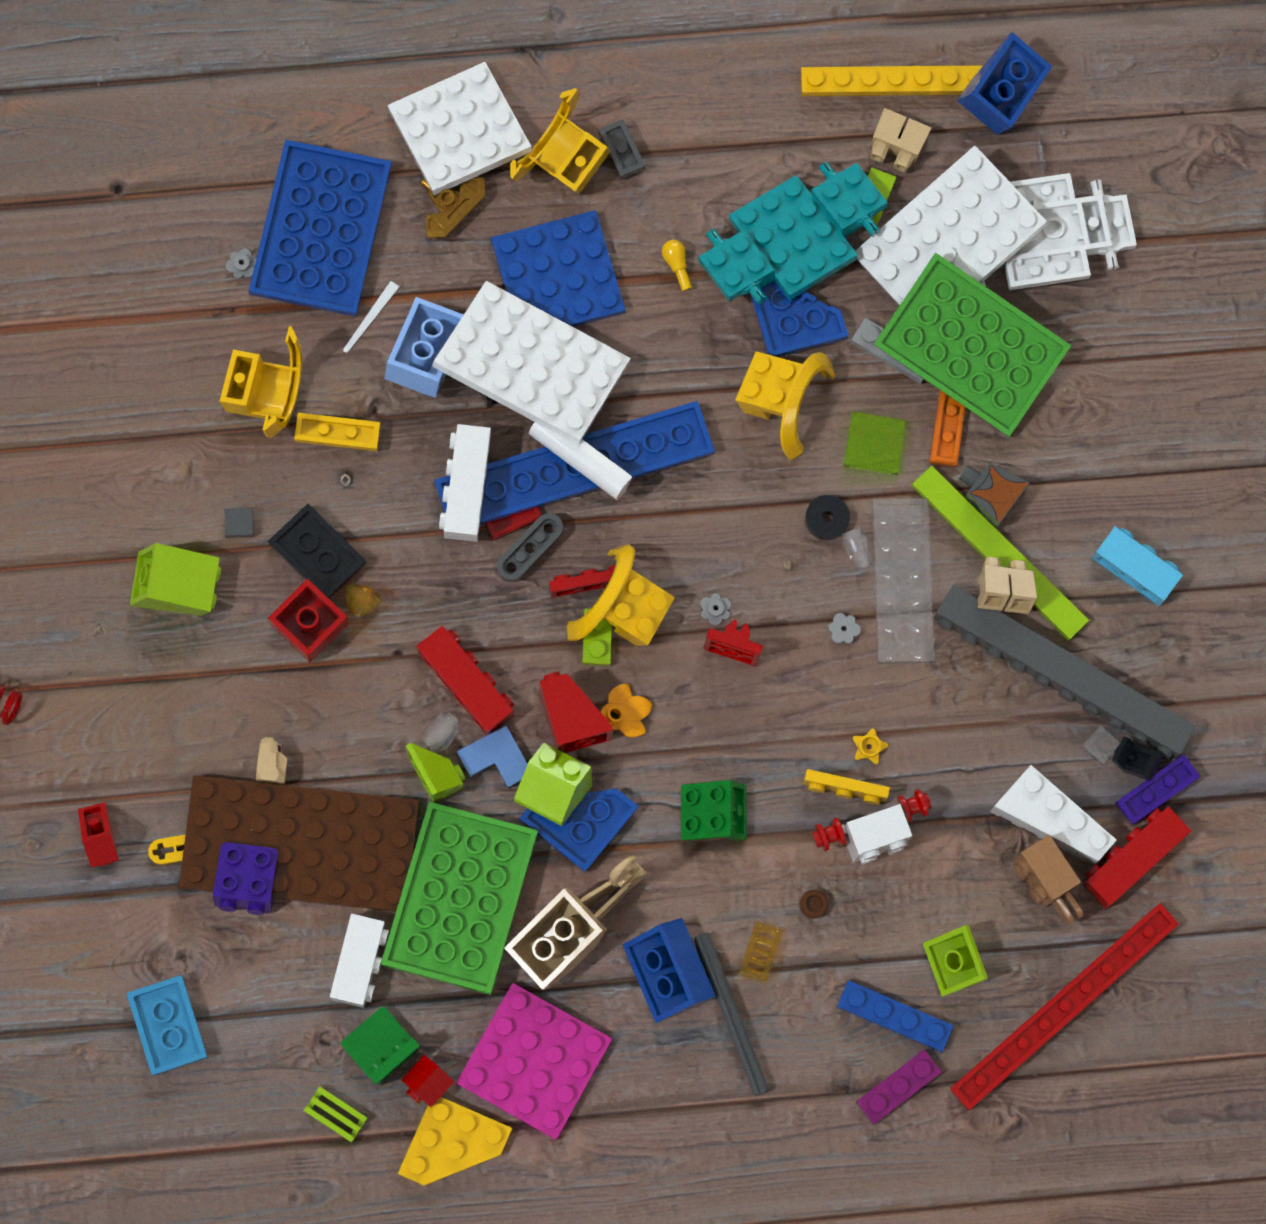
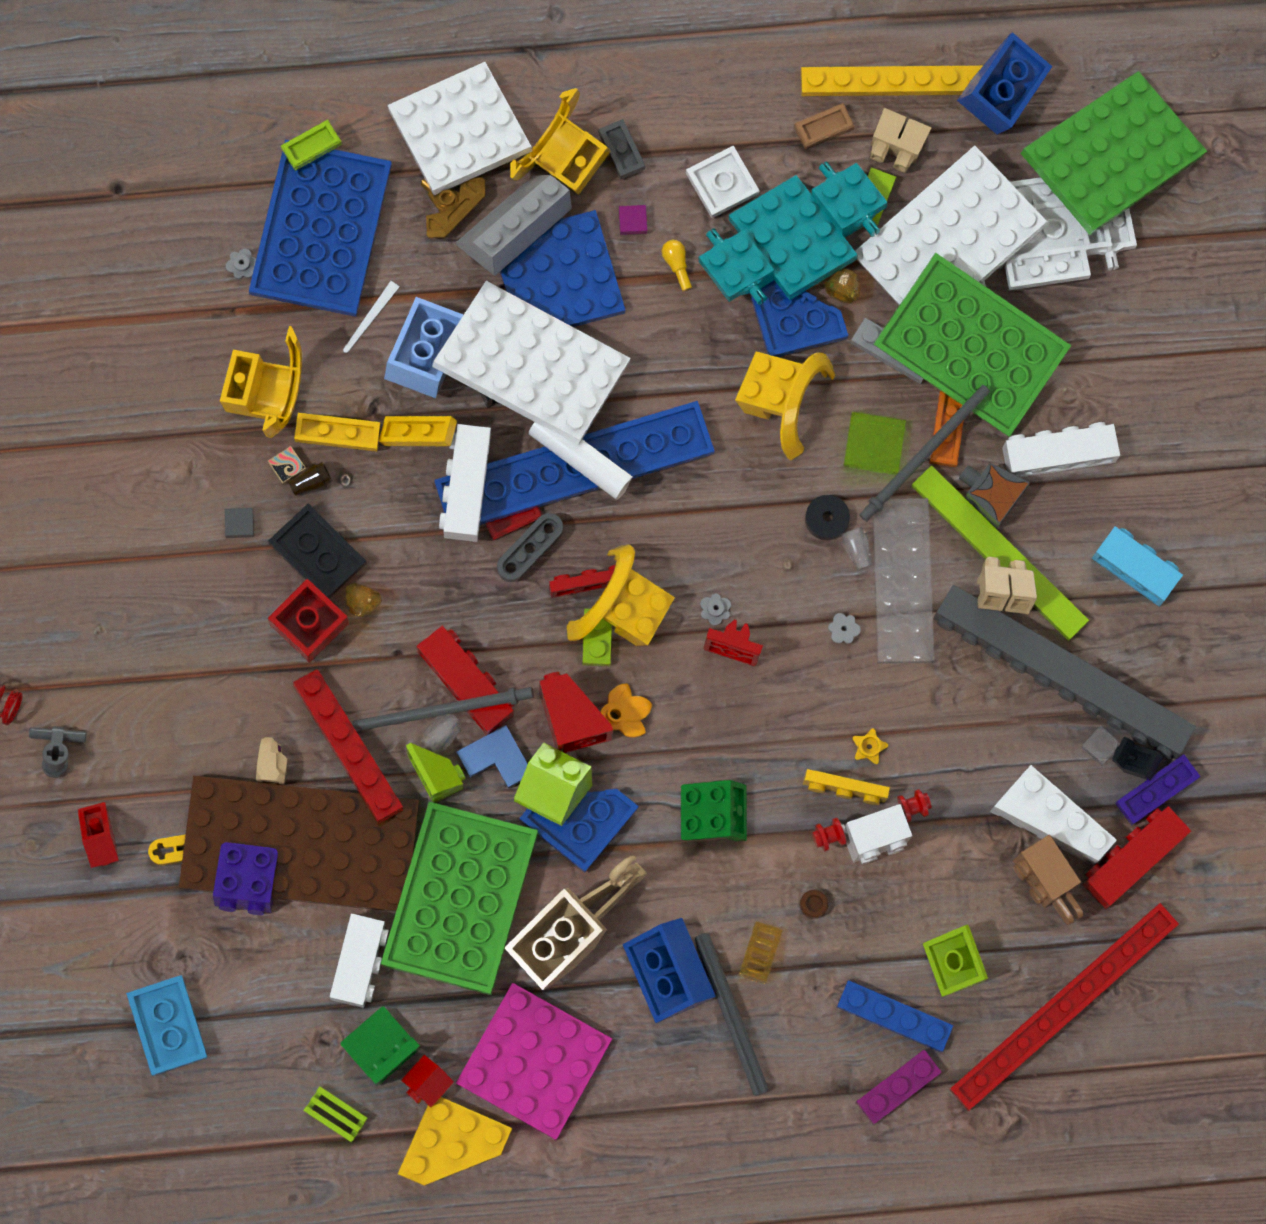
(56, 749): none -> dark grey piece
(175, 580): lime slope -> none
(286, 465): none -> tile
(311, 145): none -> lime tile
(311, 479): none -> dark brown cone
(348, 746): none -> red plate
(417, 431): none -> yellow plate
(511, 695): none -> dark grey bar
(516, 222): none -> light grey slope
(632, 219): none -> magenta tile
(722, 182): none -> white plate
(824, 126): none -> medium nougat tile
(843, 286): none -> clear yellow cone
(876, 503): none -> dark grey bar
(1061, 451): none -> white brick
(1113, 152): none -> bright green plate

